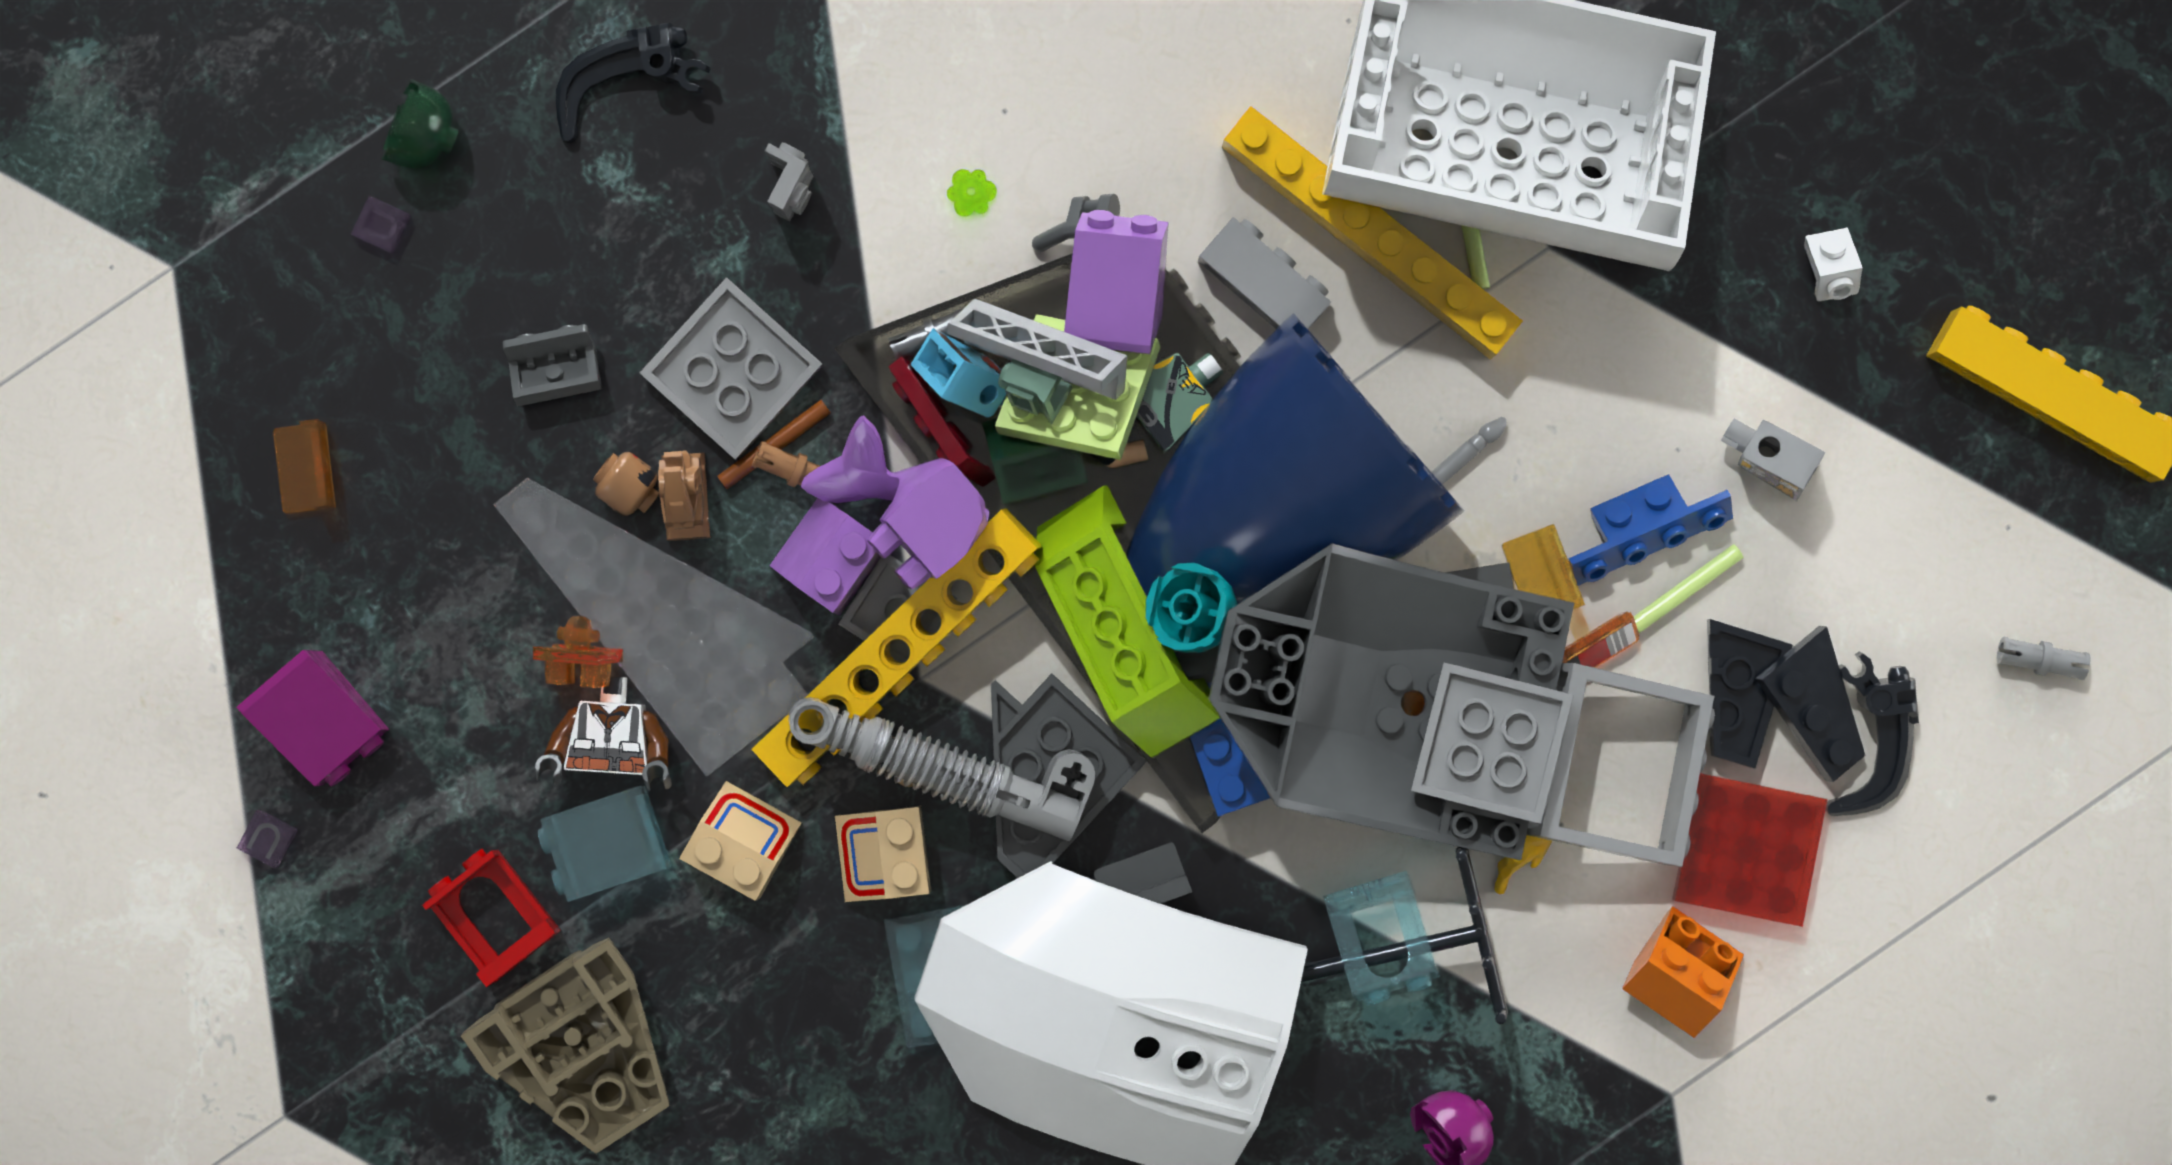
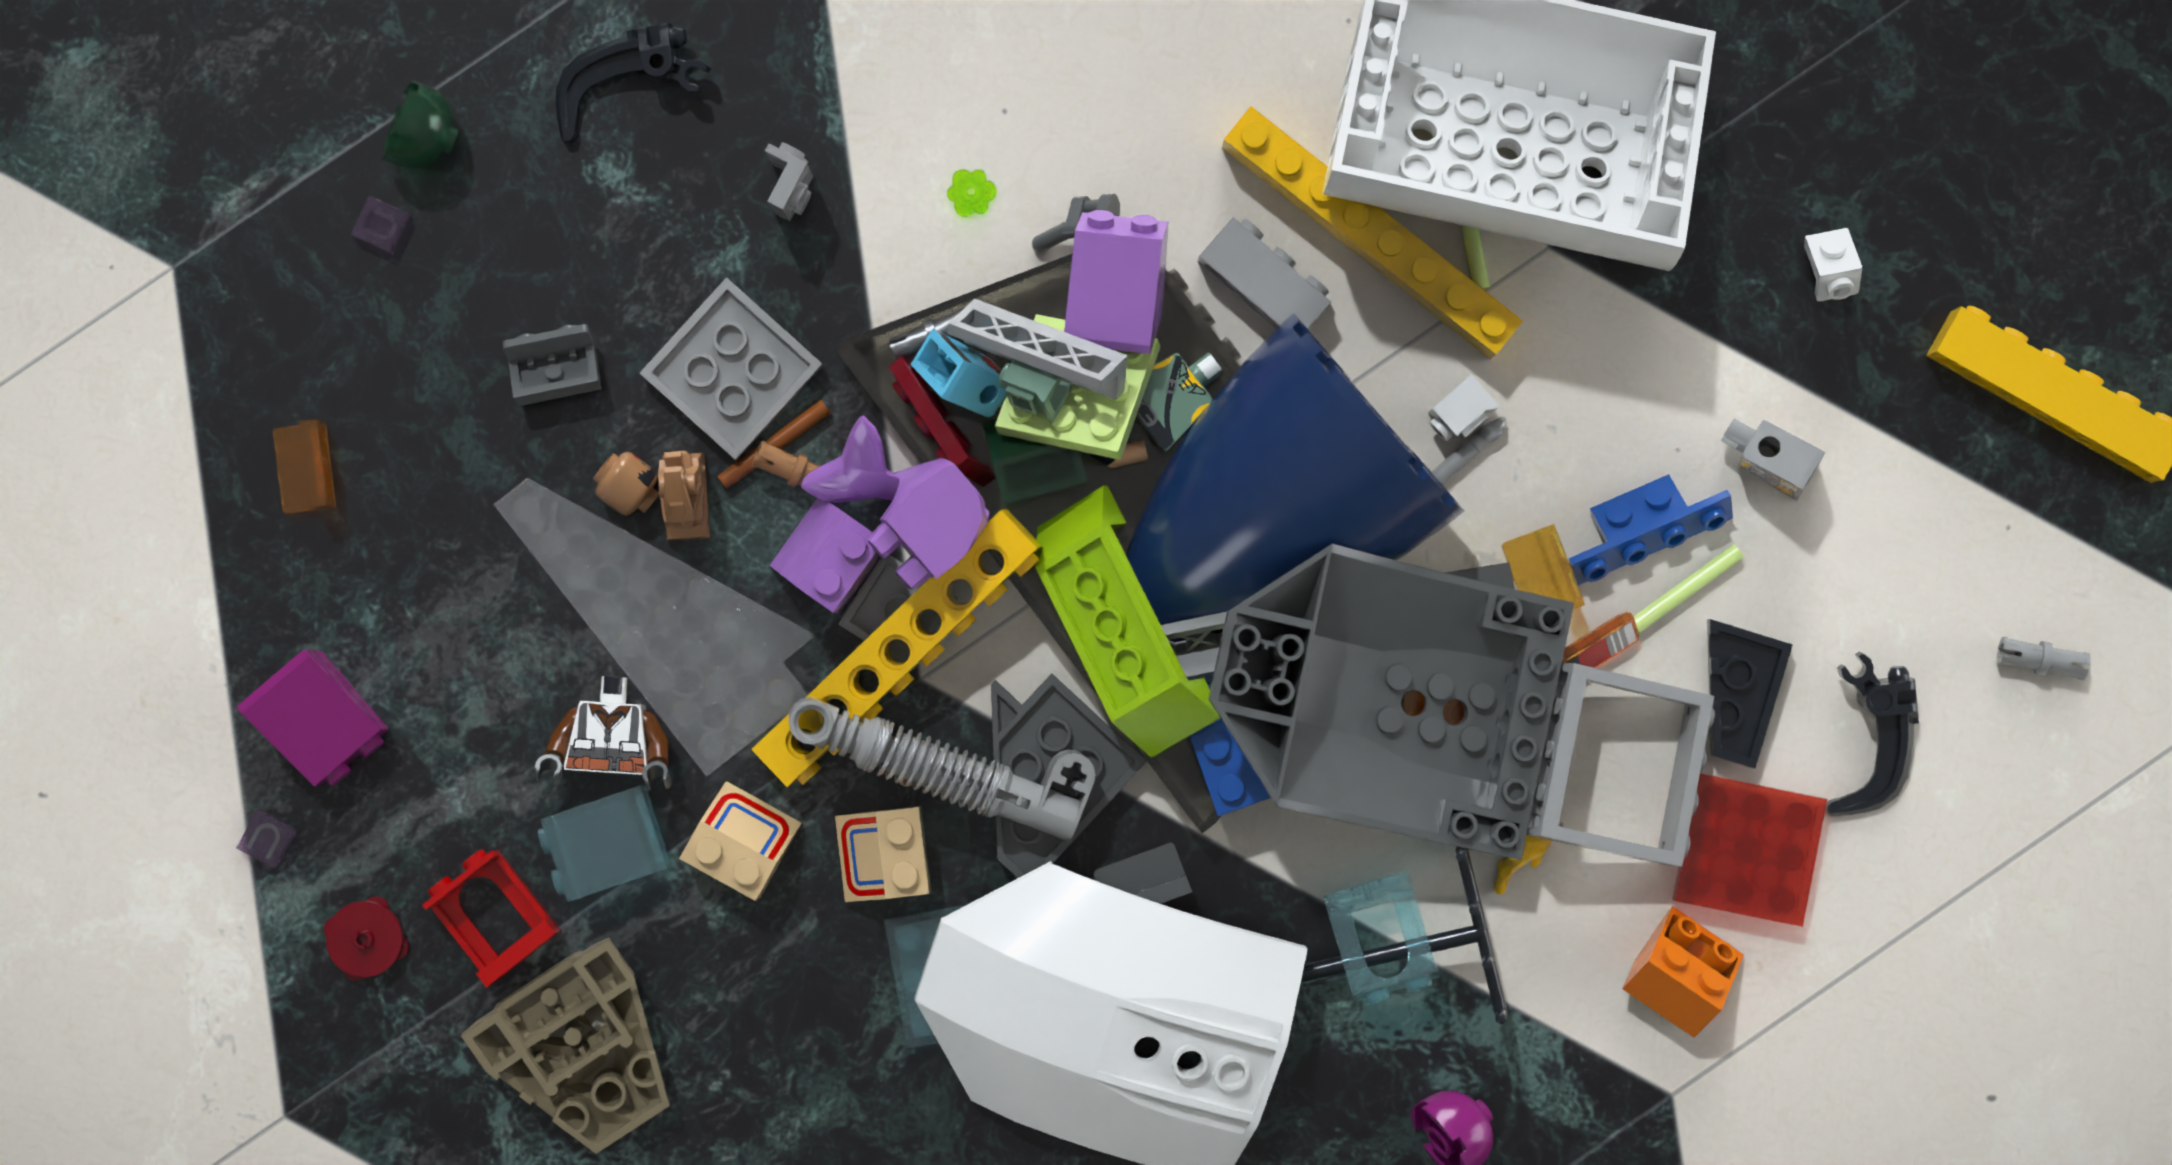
(365, 938): none -> dark red piece
(594, 660): clear orange hips -> none
(1189, 607): teal cylinder -> none
(1462, 410): none -> white window
(1492, 743): light grey plate -> none
(1814, 703): black wing -> none

